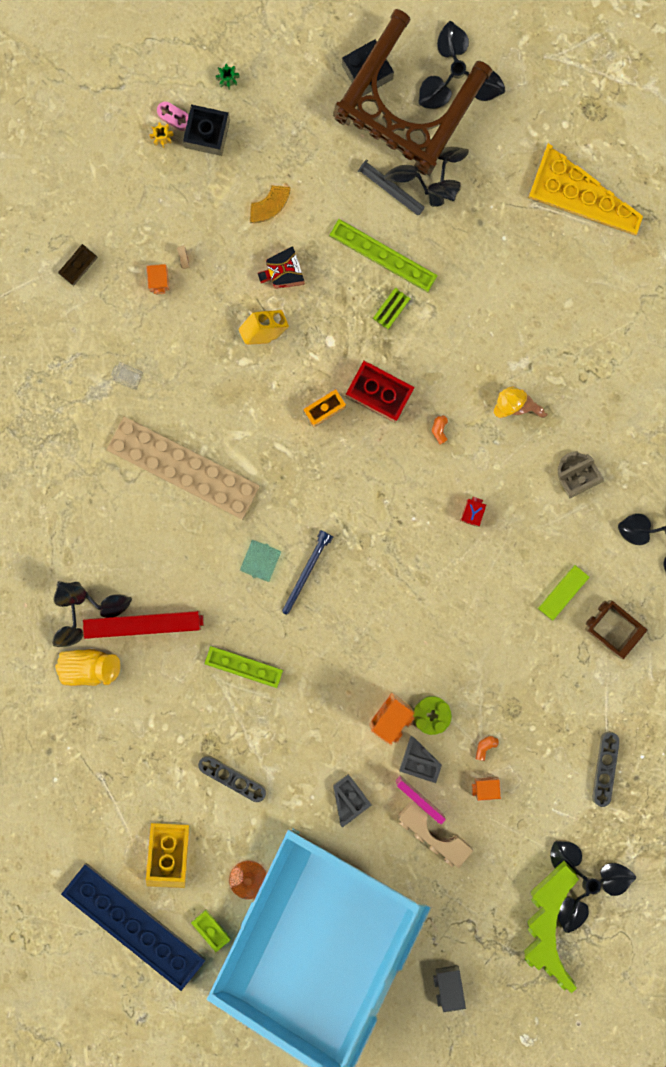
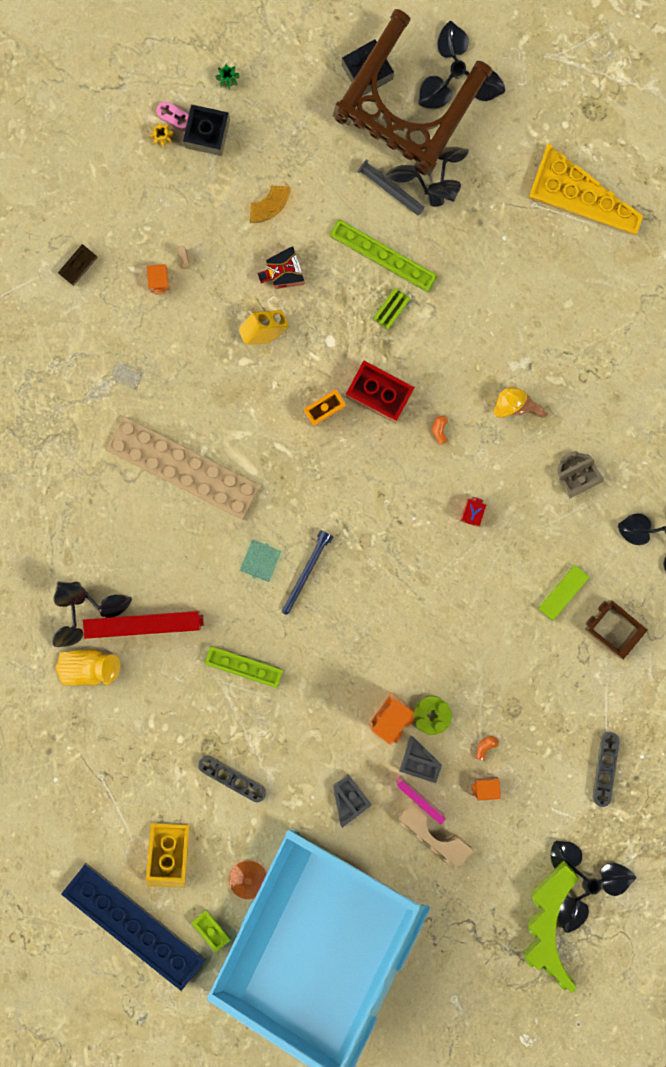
(450, 988): dark grey brick -> none

